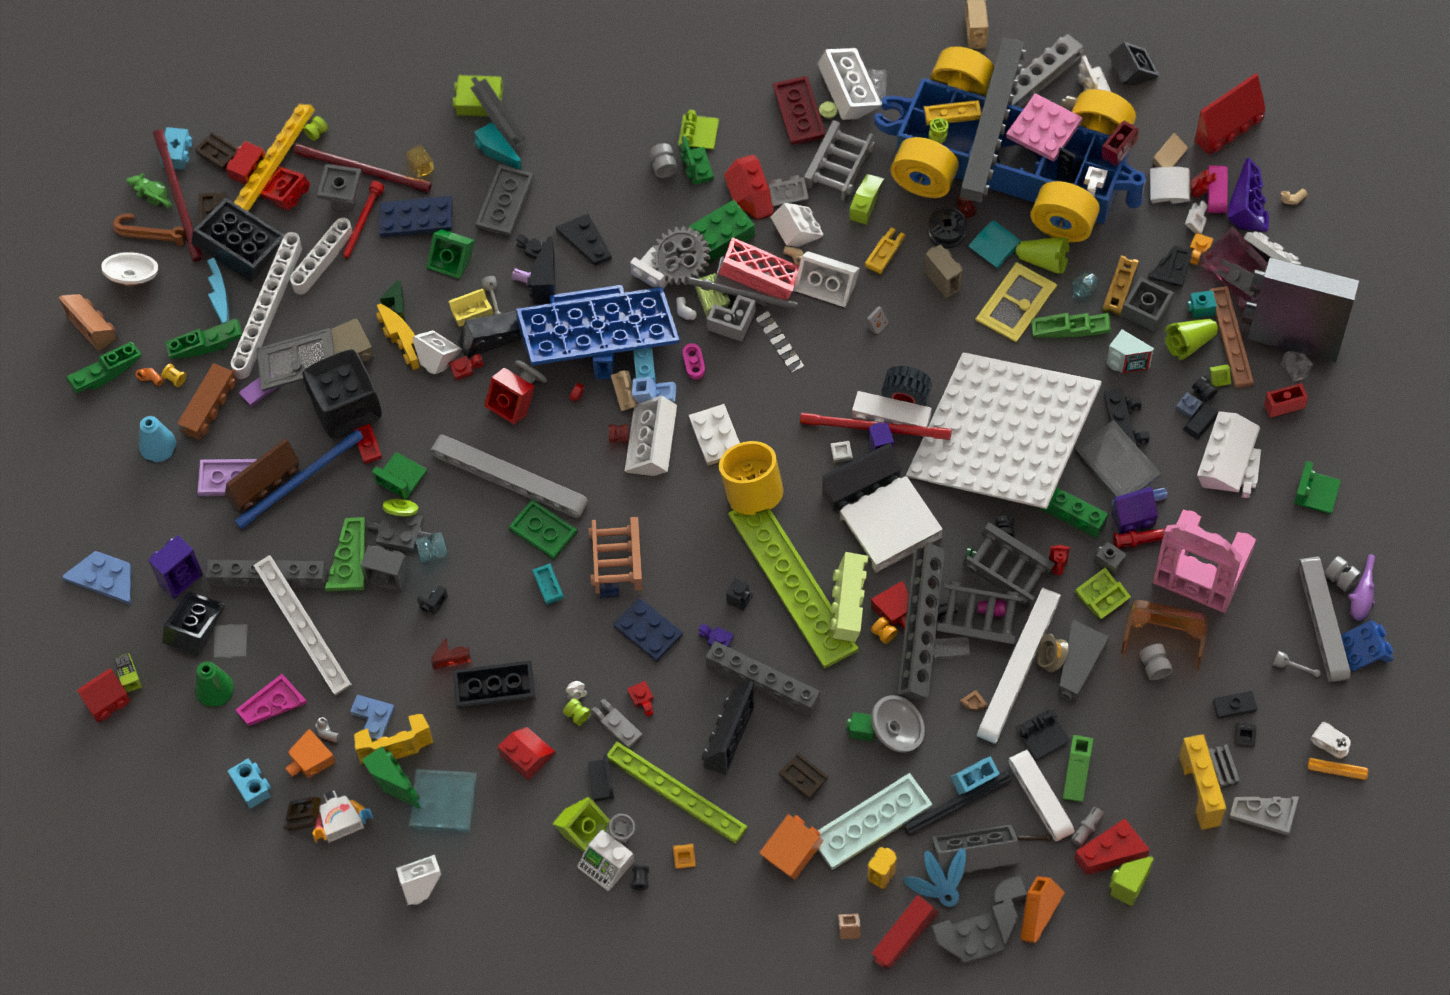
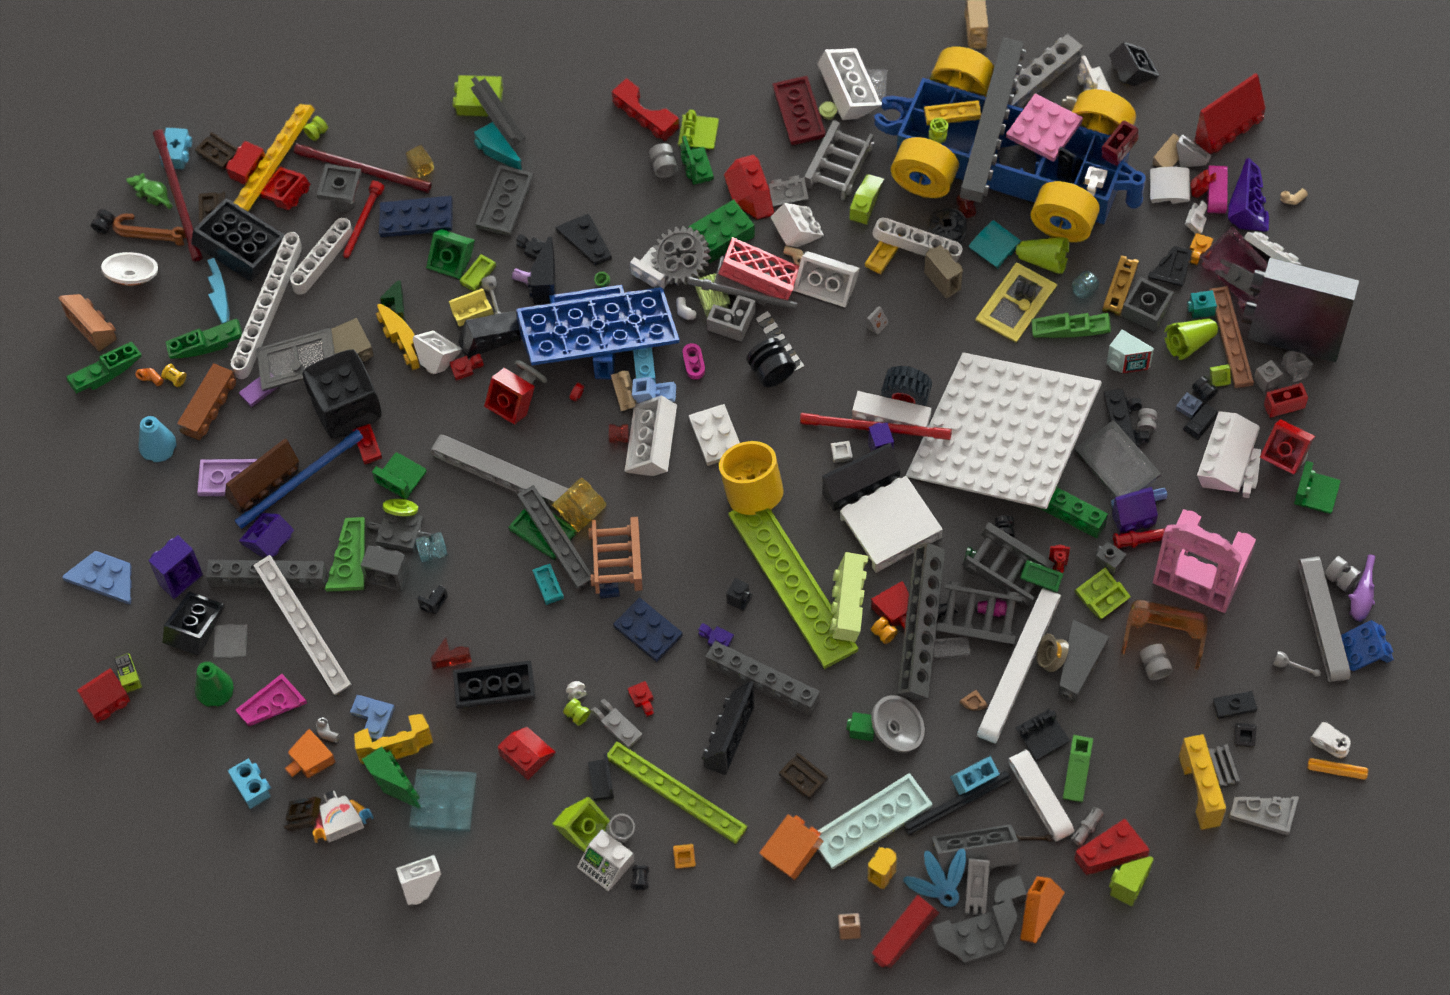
(102, 222): none -> black wheel
(267, 535): none -> dark purple slope
(480, 269): none -> lime tile
(555, 537): none -> dark grey plate
(579, 504): none -> clear yellow bracket
(602, 277): none -> bright green hinge
(660, 122): none -> red arch
(771, 362): none -> black wheel
(911, 234): none -> white beam
(977, 885): none -> light grey hinge
(1028, 290): none -> black wheel
(1041, 576): none -> green tile
(1147, 420): none -> light grey wheel
(1190, 153): none -> light grey slope
(1268, 376): none -> light grey brick
(1287, 446): none -> red piece

